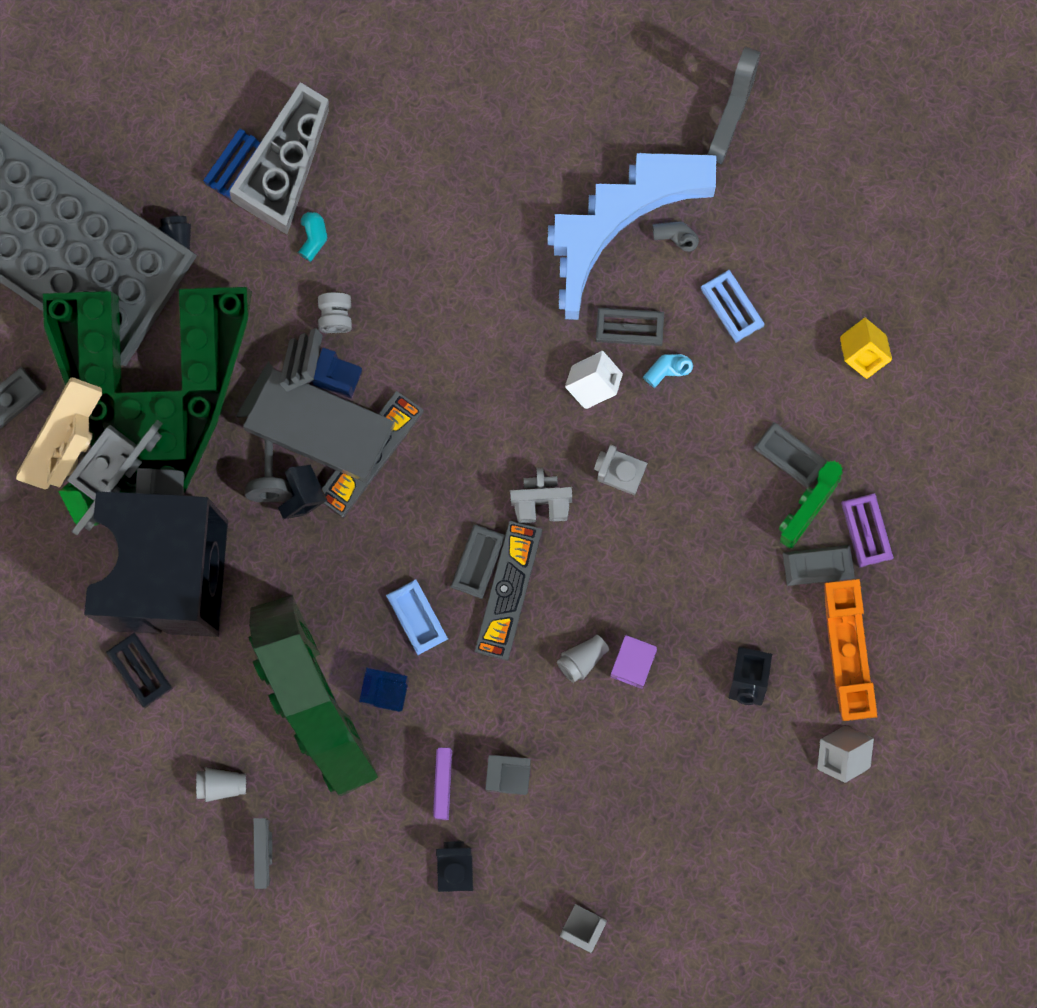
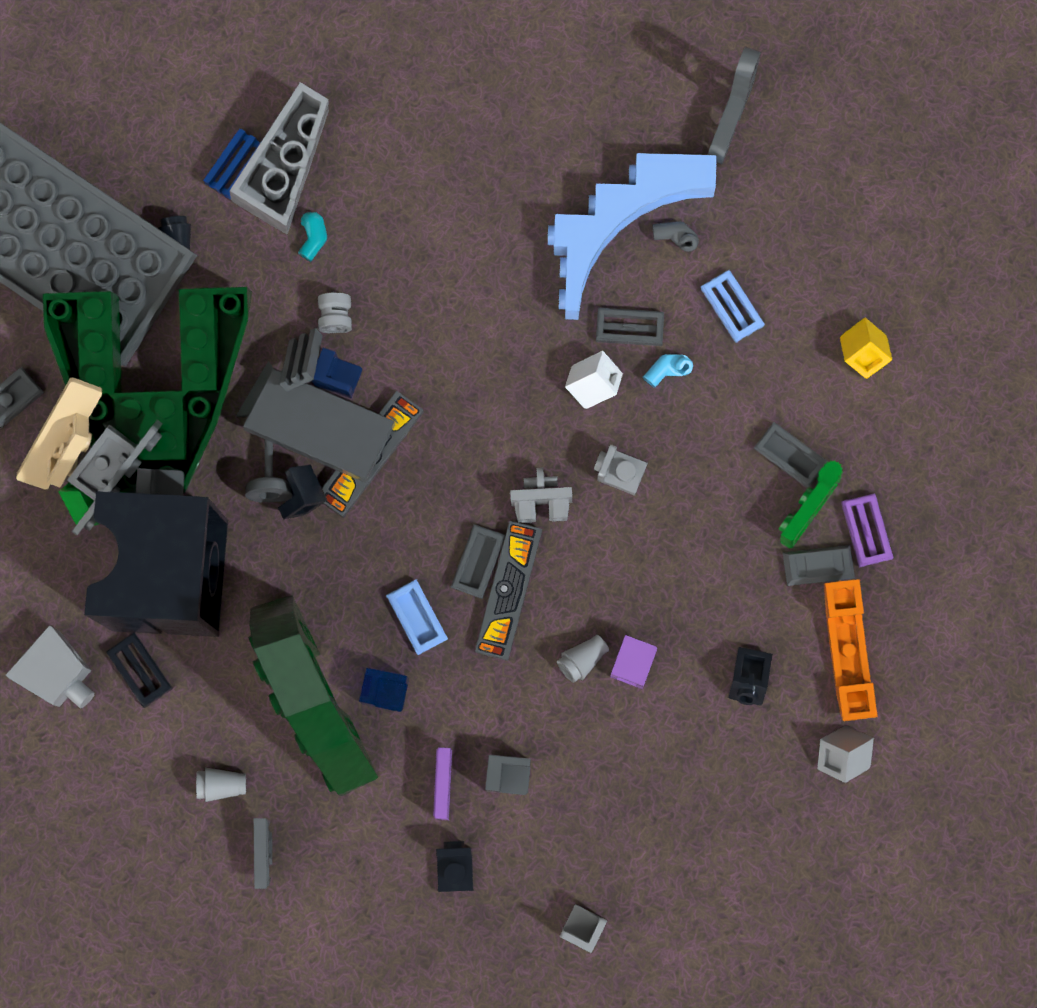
(53, 670): none -> light grey torso

